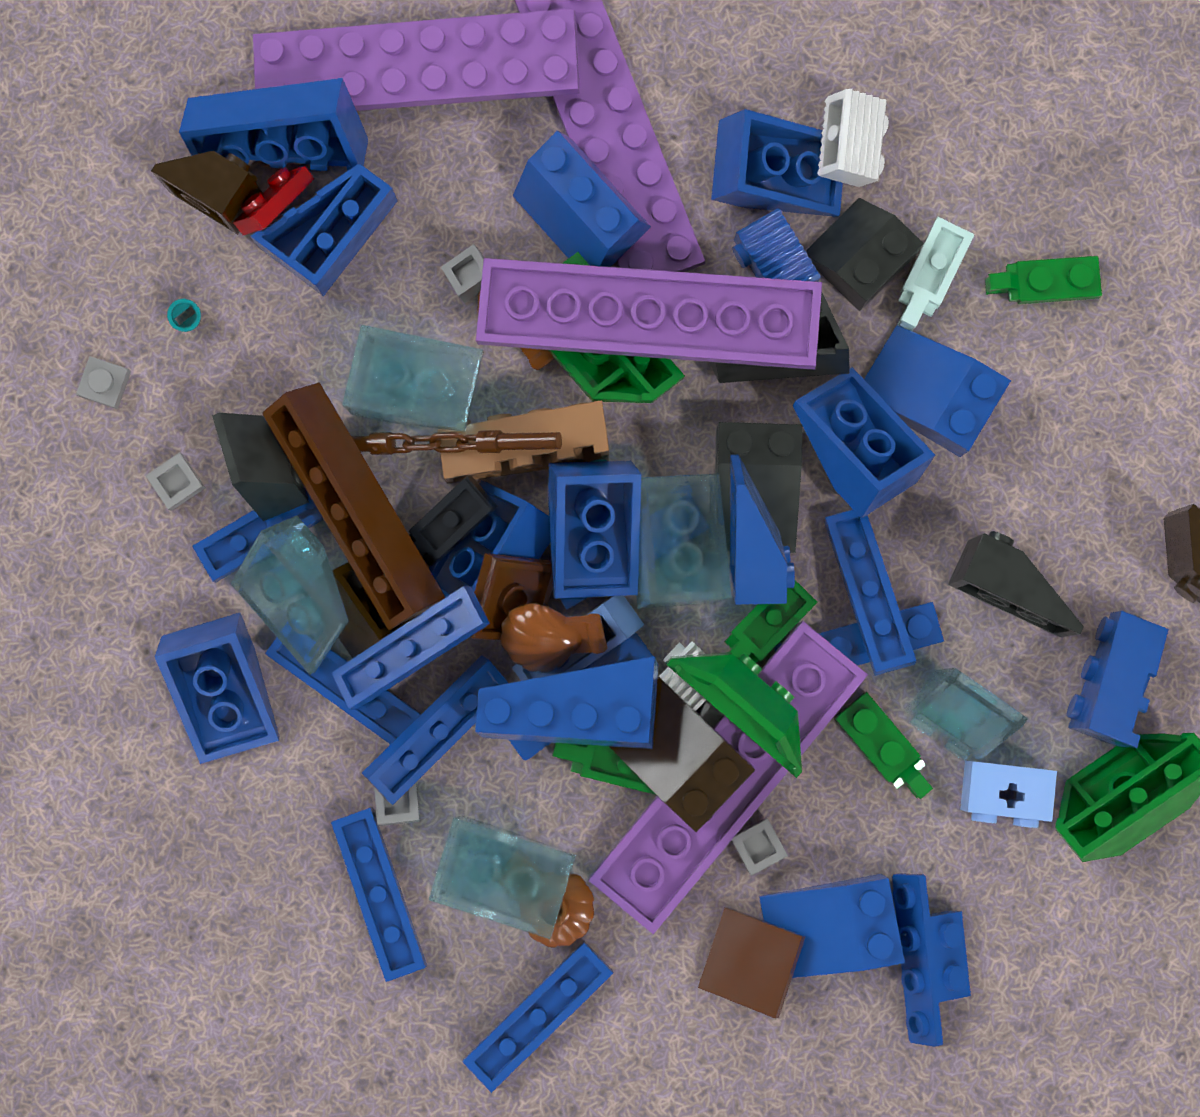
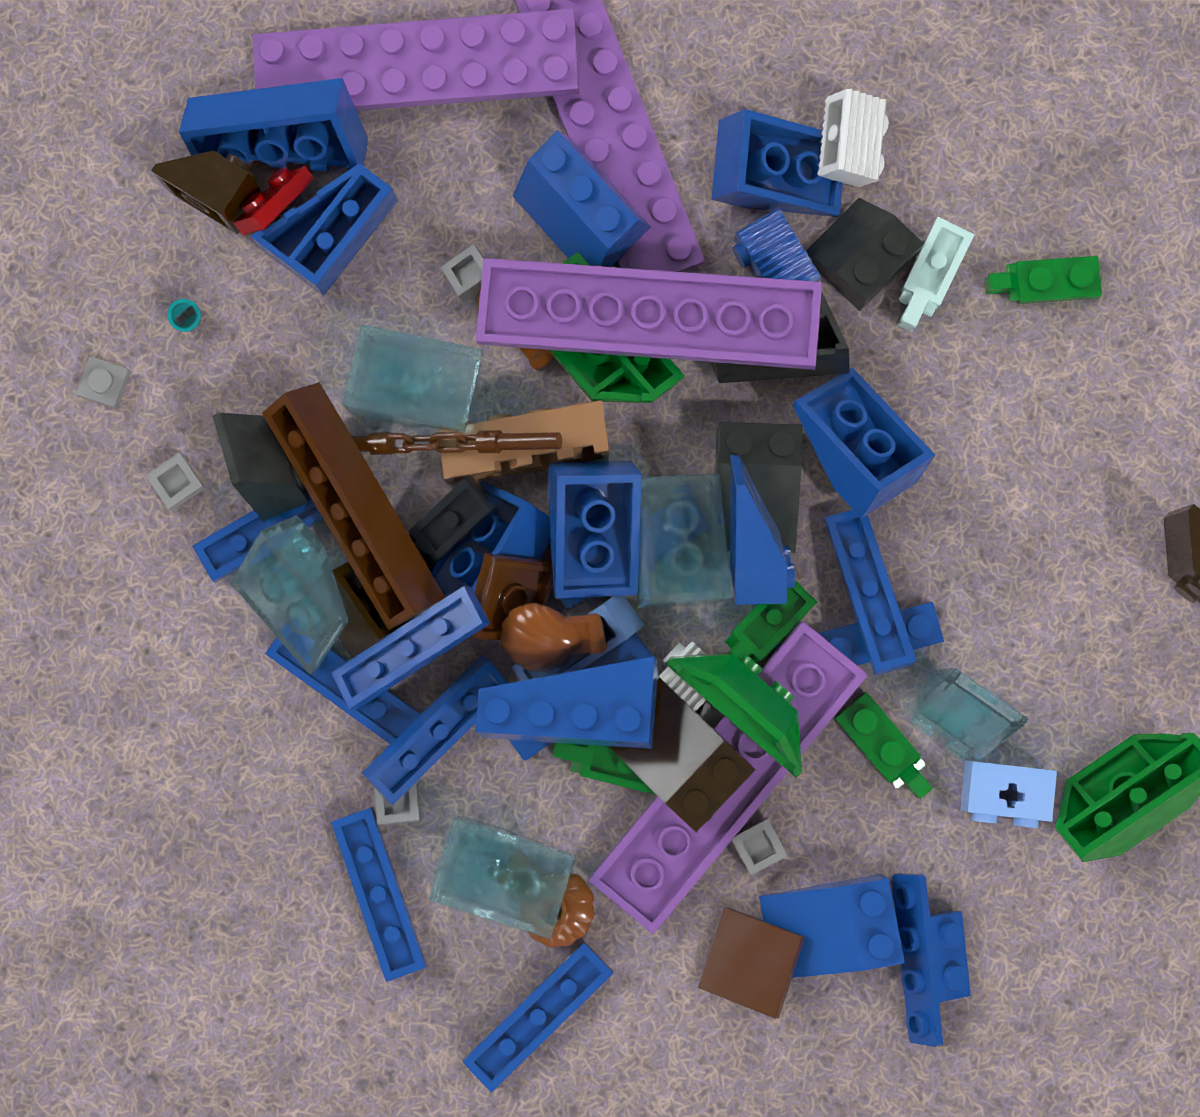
(217, 687): blue slope -> none
(936, 389): blue slope -> none
(1011, 582): pearl dark grey slope -> none
(1117, 679): blue wedge -> none

